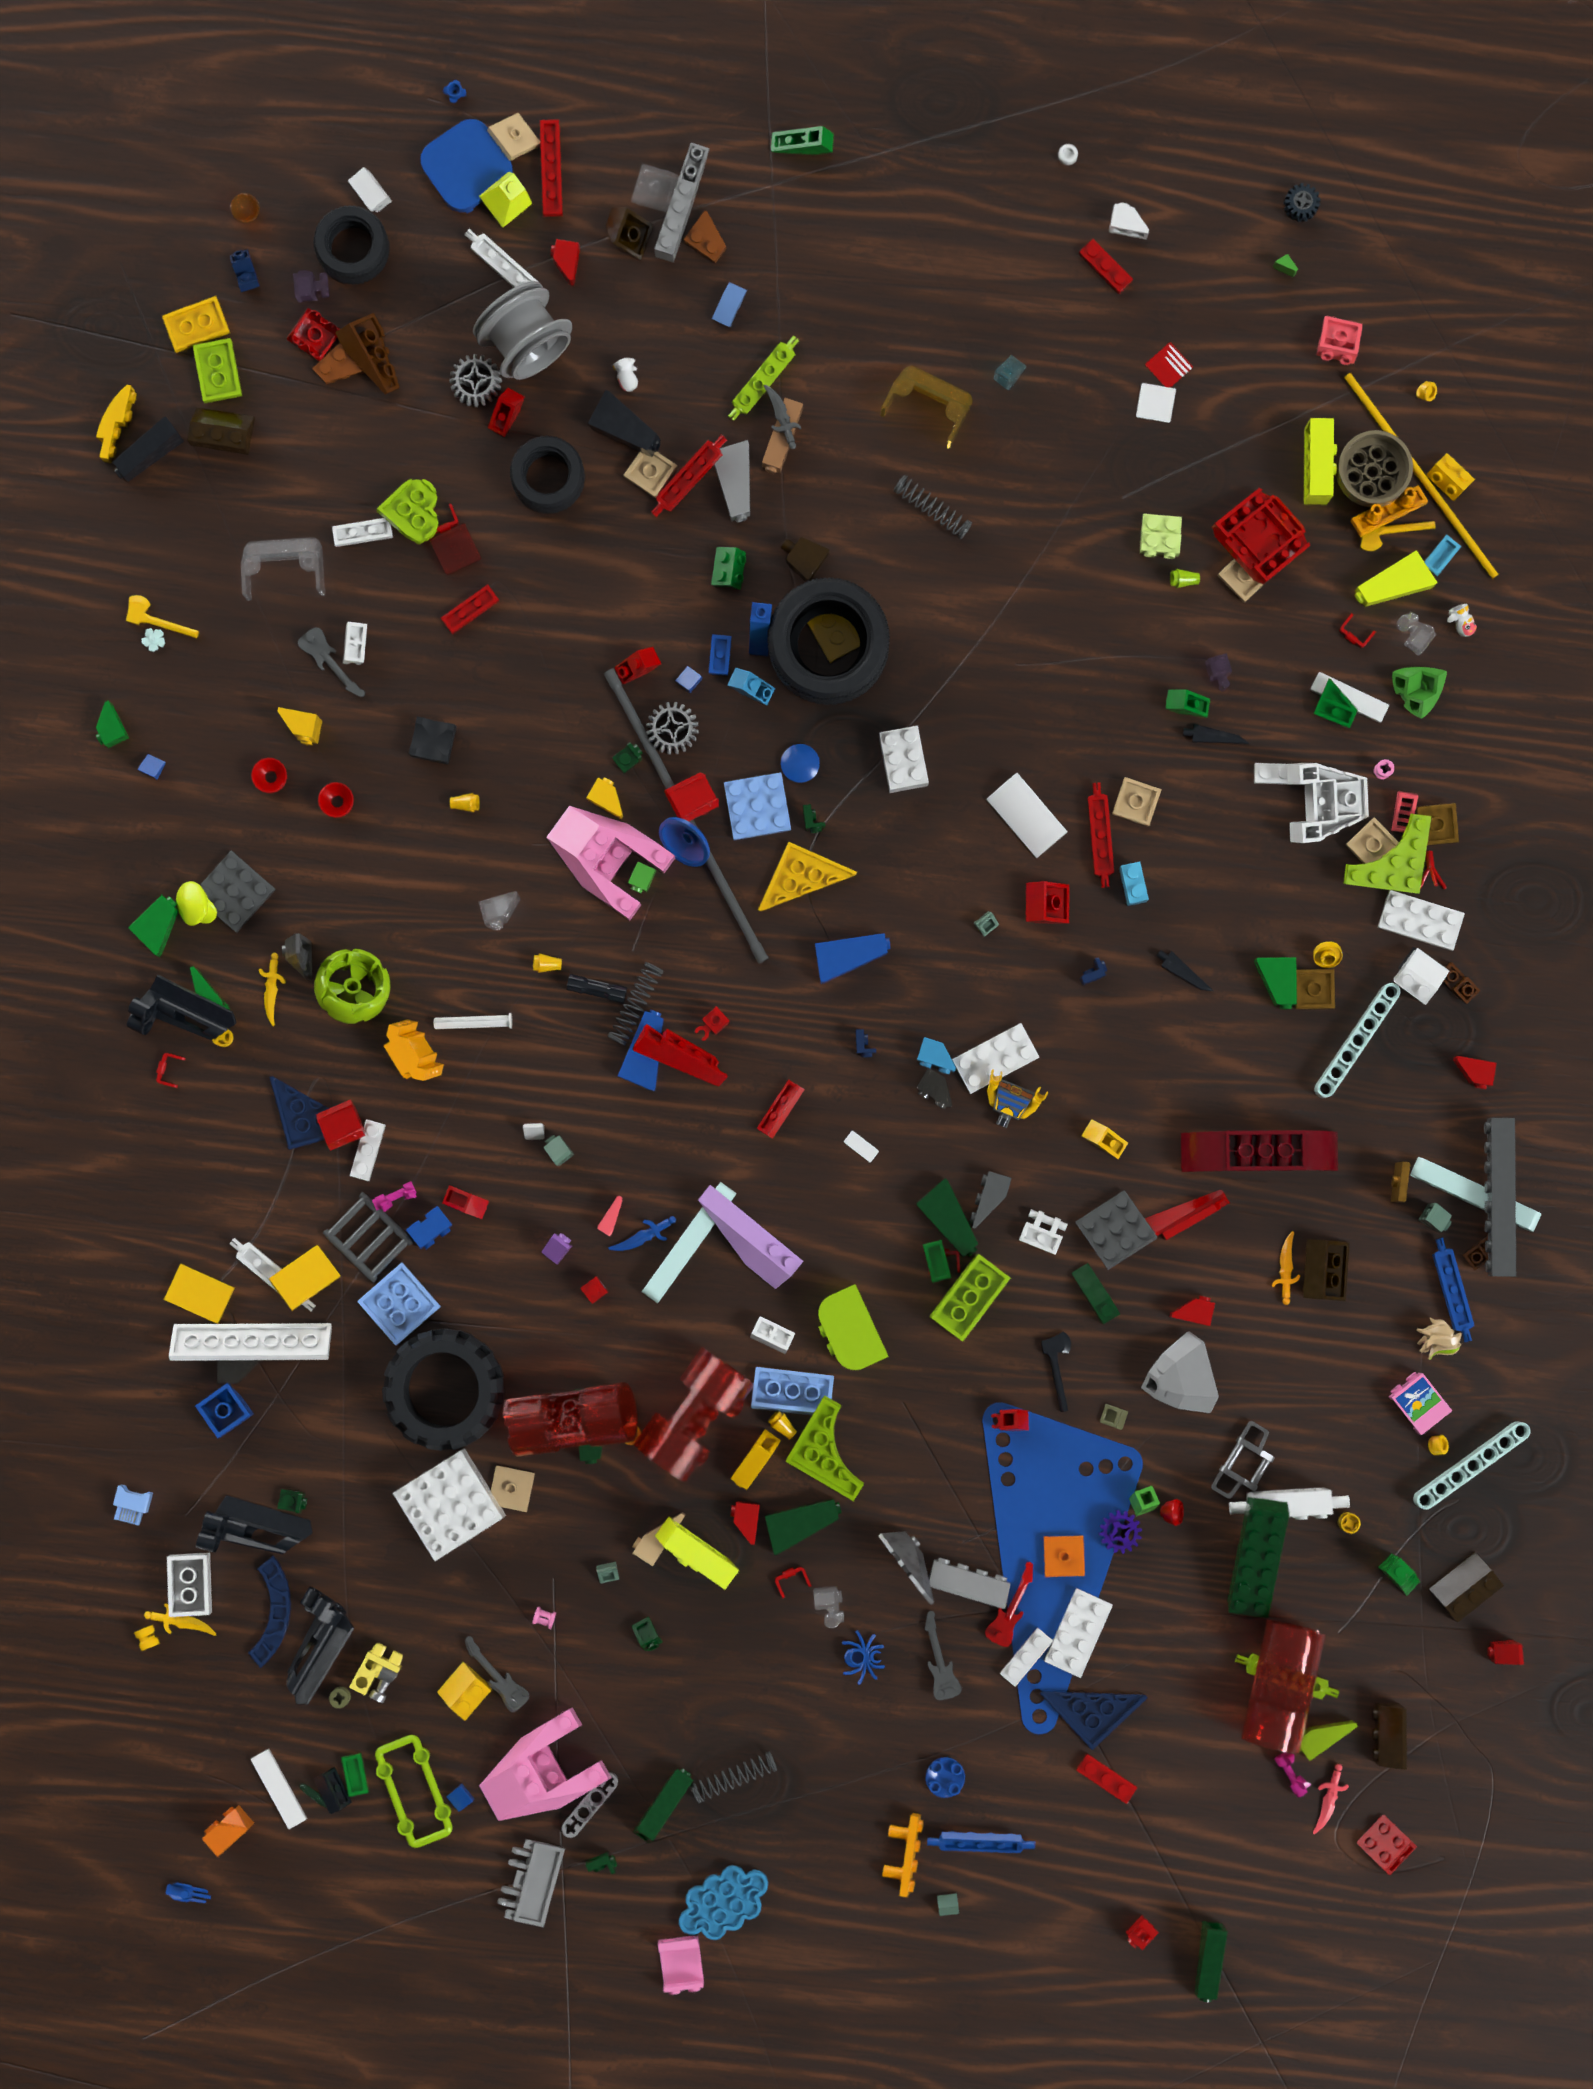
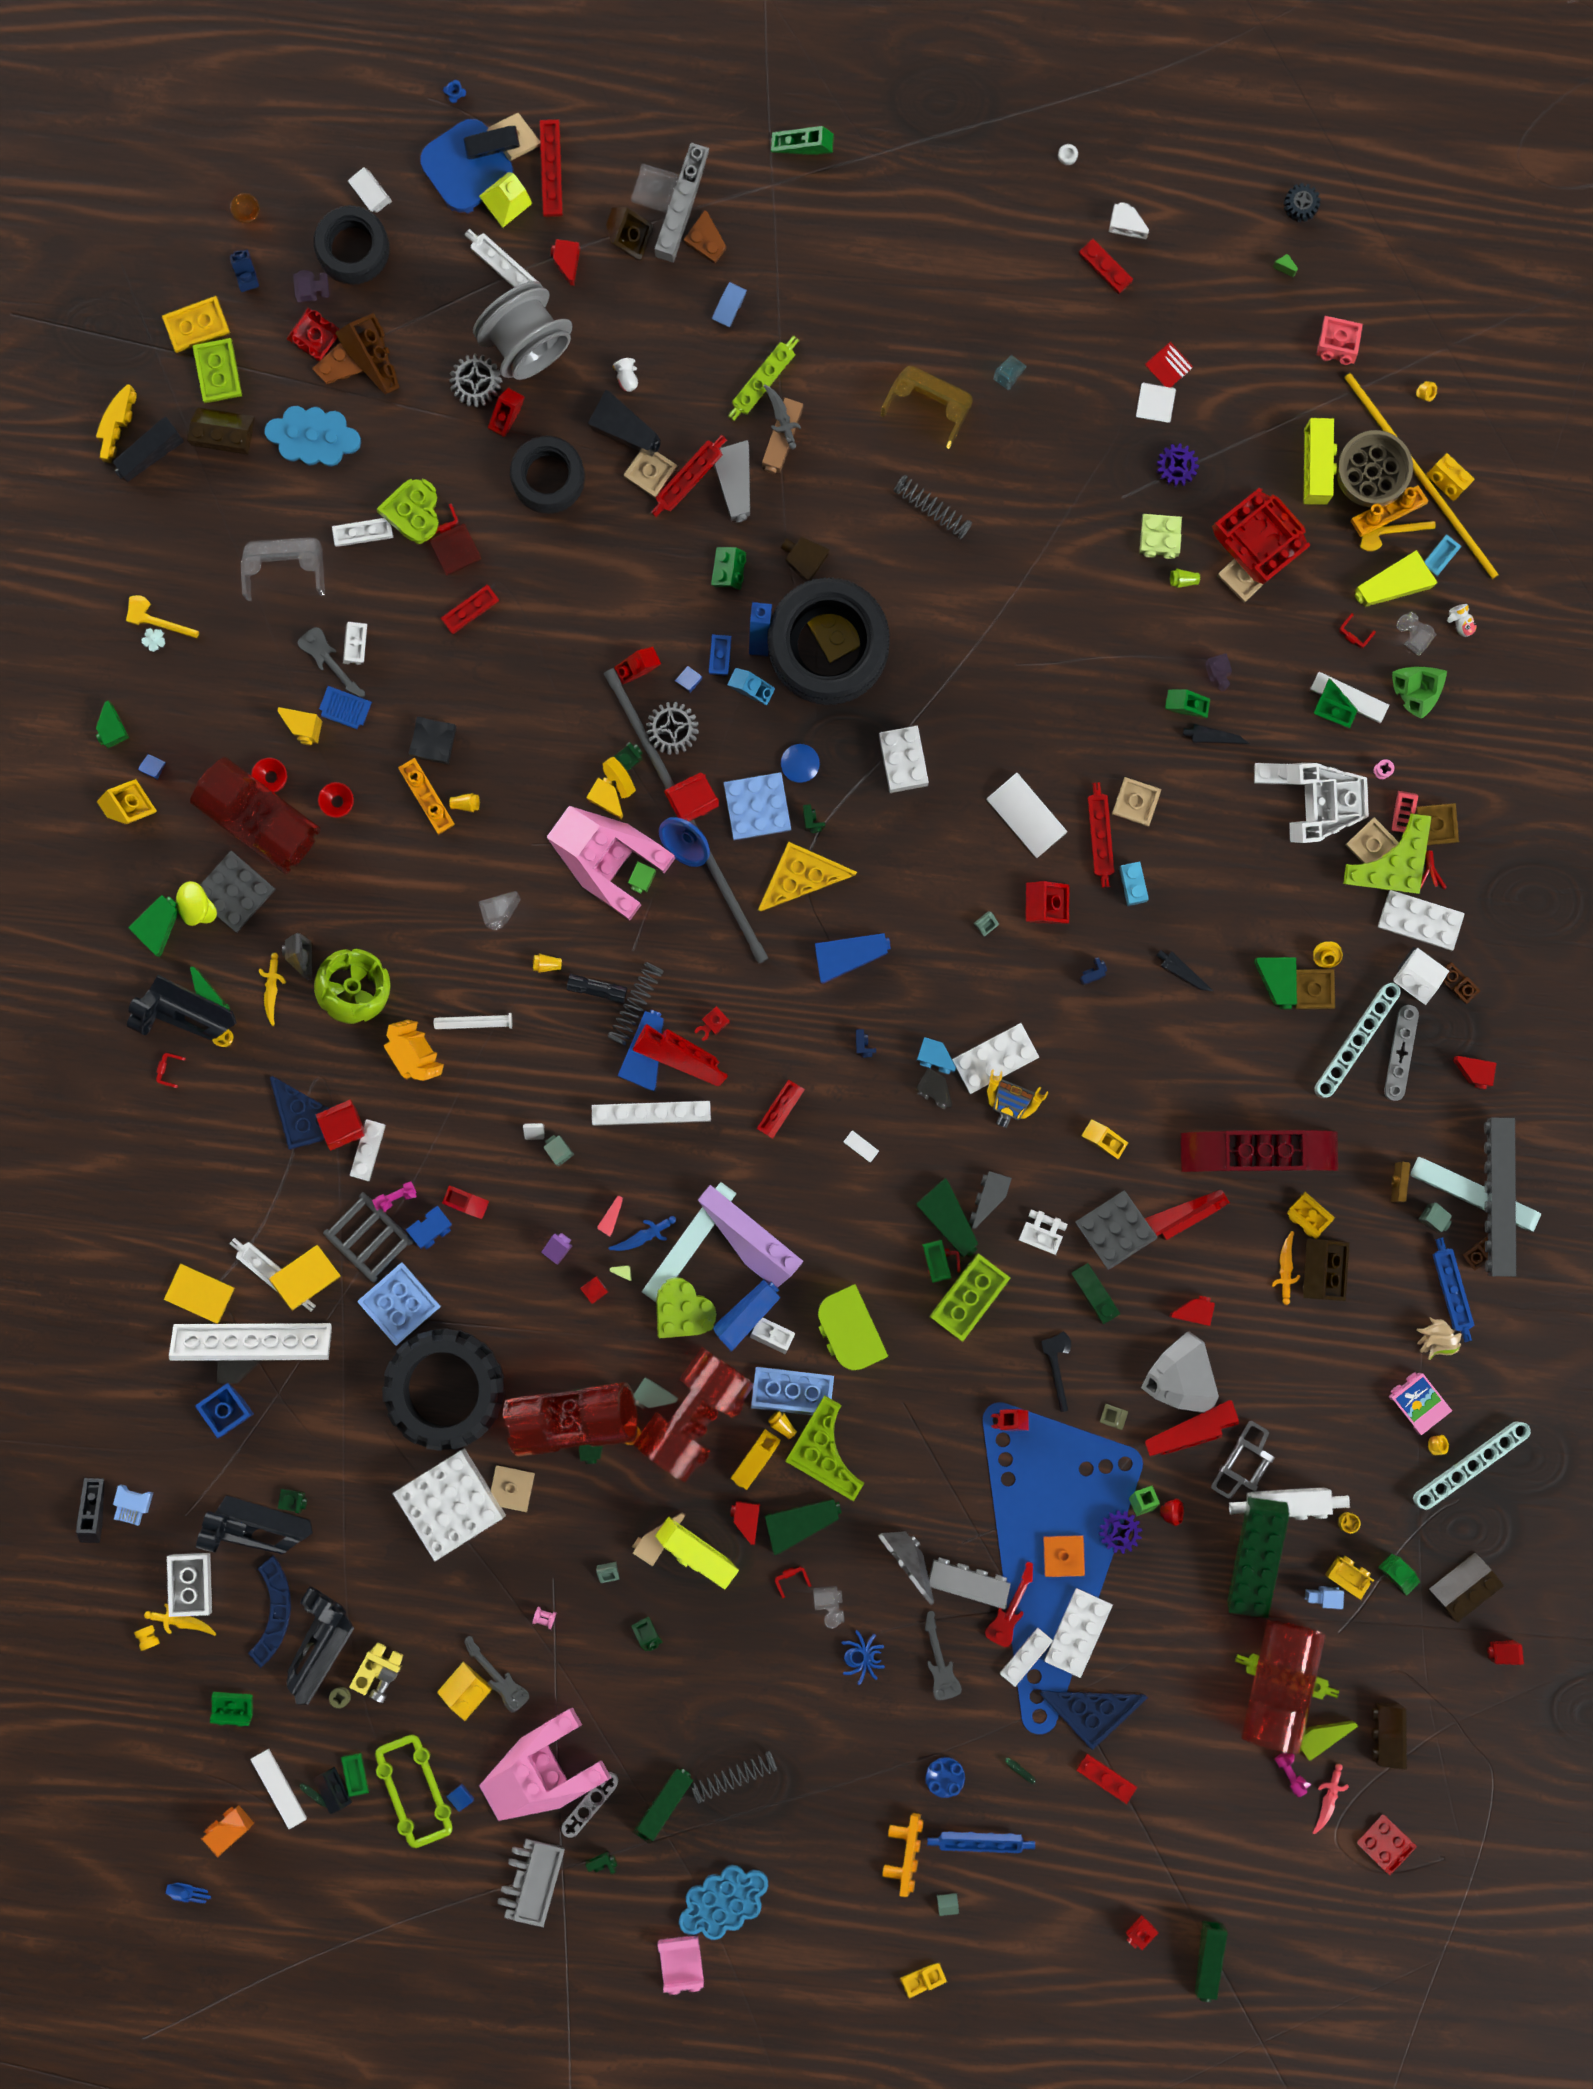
(91, 1511): none -> black slope
(126, 803): none -> yellow slope
(231, 1709): none -> green bracket
(254, 815): none -> clear red cylinder
(312, 436): none -> dark azure plate
(344, 707): none -> blue window
(426, 796): none -> light orange plate
(491, 142): none -> black beam
(616, 772): none -> yellow slope
(623, 1271): none -> yellowish green slope
(651, 1113): none -> white brick
(652, 1395): none -> sand green slope
(682, 1311): none -> lime plate
(746, 1314): none -> blue slope
(923, 1979): none -> yellow slope
(1014, 1766): none -> clear green piece
(1183, 459): none -> dark purple gear
(1194, 1431): none -> red wedge
(1310, 1215): none -> yellow bracket
(1326, 1597): none -> light blue piece
(1349, 1577): none -> yellow hinge
(1404, 1033): none -> light grey piece

